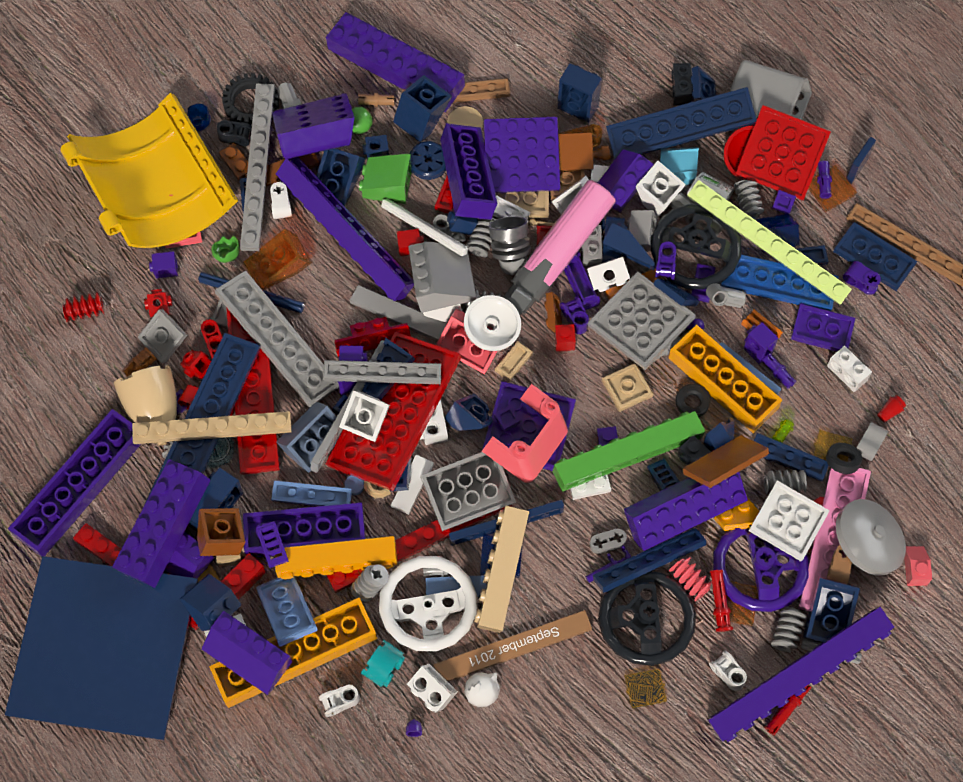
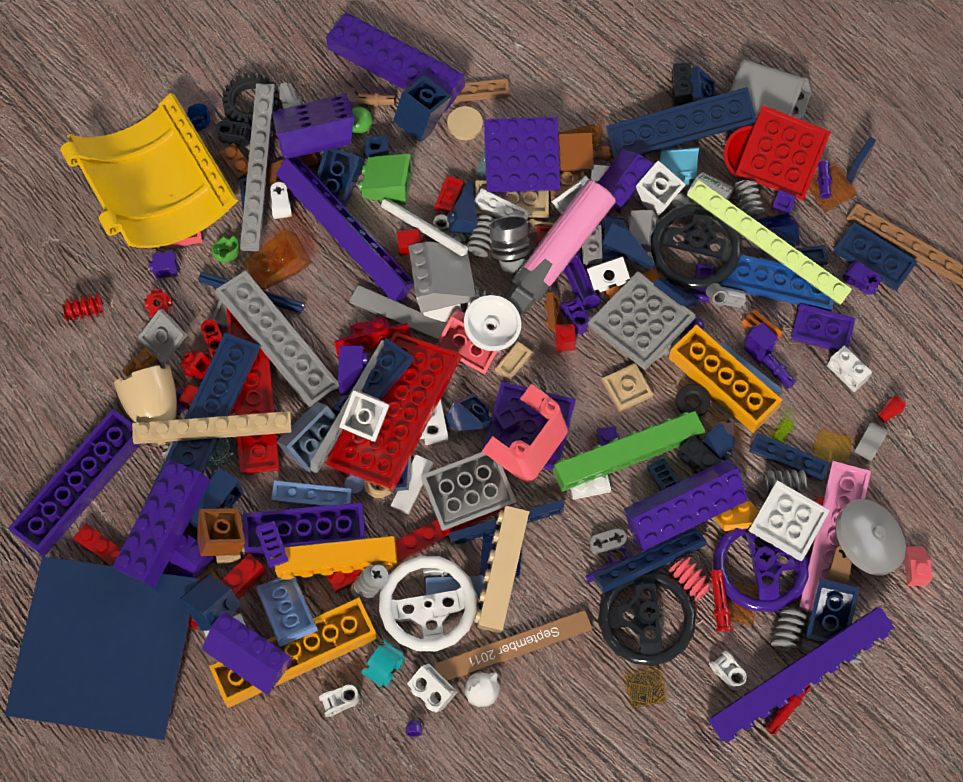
(382, 372): light grey tile -> none
(431, 169): dark blue wheel -> none
(468, 171): dark purple brick -> none
(579, 92): dark blue brick -> none
(666, 264): dark purple piece -> none
(725, 461): dark orange tile -> none
(839, 465): black tyre -> none

